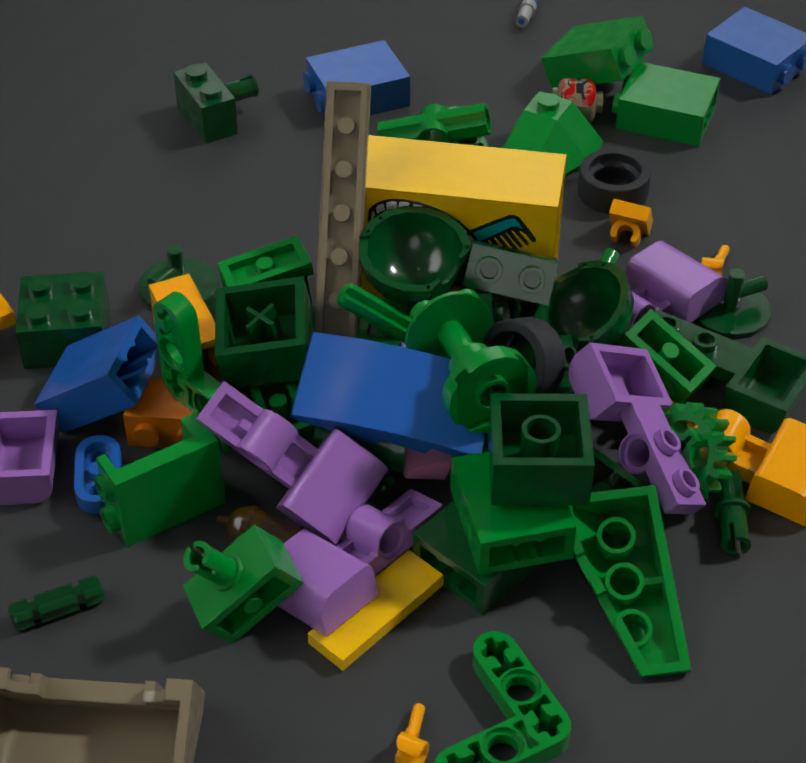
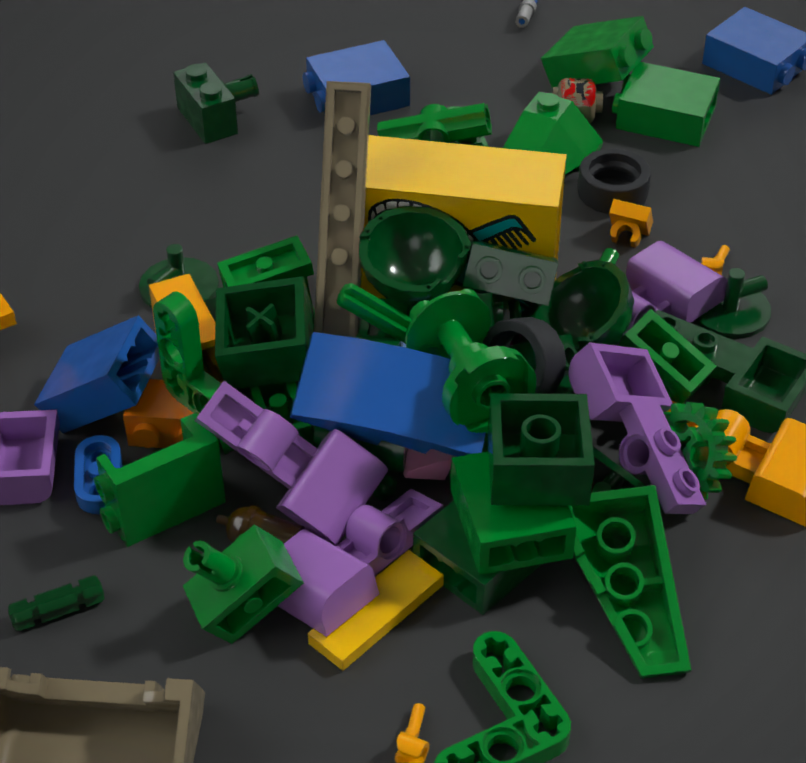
(57, 313): dark green brick -> none
(733, 515): dark green axle -> none

